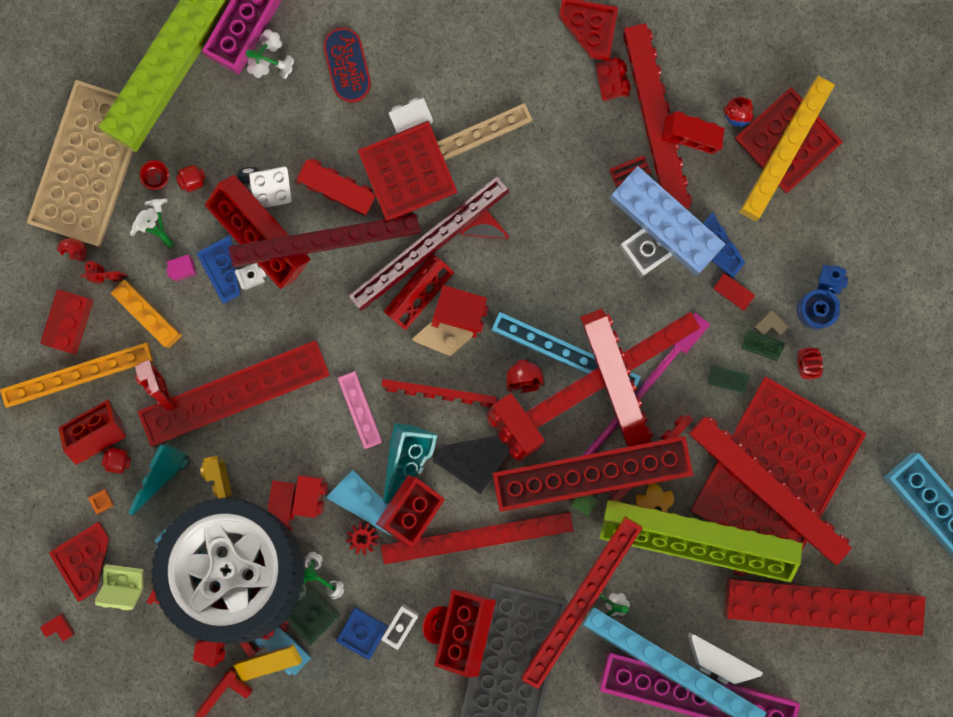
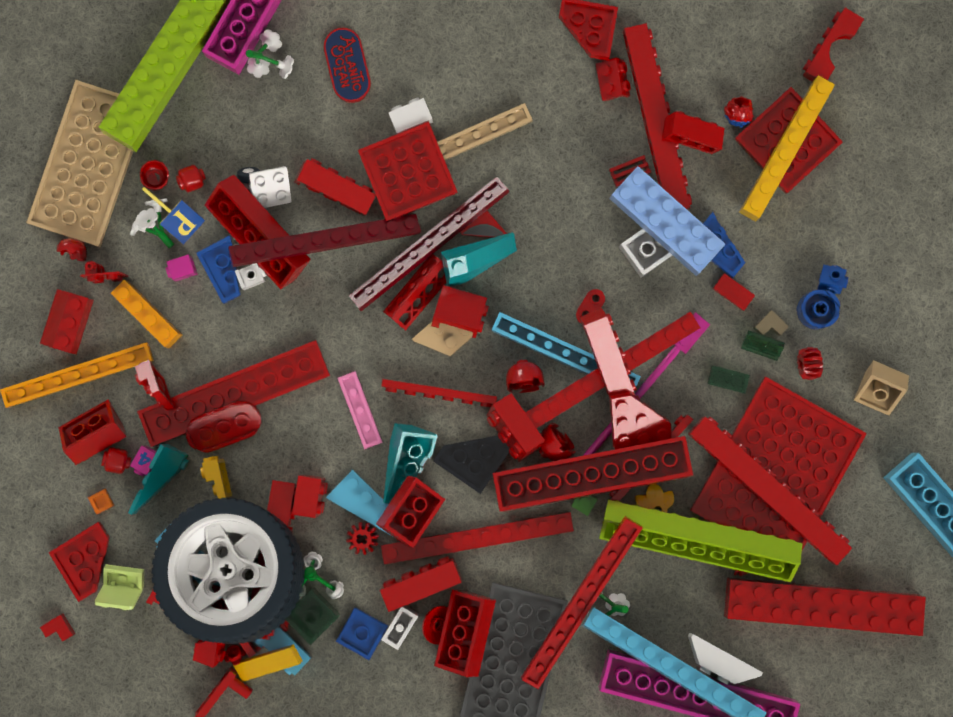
(142, 460): none -> dark pink brick
(180, 221): none -> blue piece
(223, 426): none -> red tile
(234, 655): none -> red plate
(420, 584): none -> red brick
(472, 259): none -> teal wedge
(556, 444): none -> red cylinder
(589, 305): none -> red plate
(636, 422): none -> red plate
(844, 27): none -> red arch
(882, 388): none -> tan slope

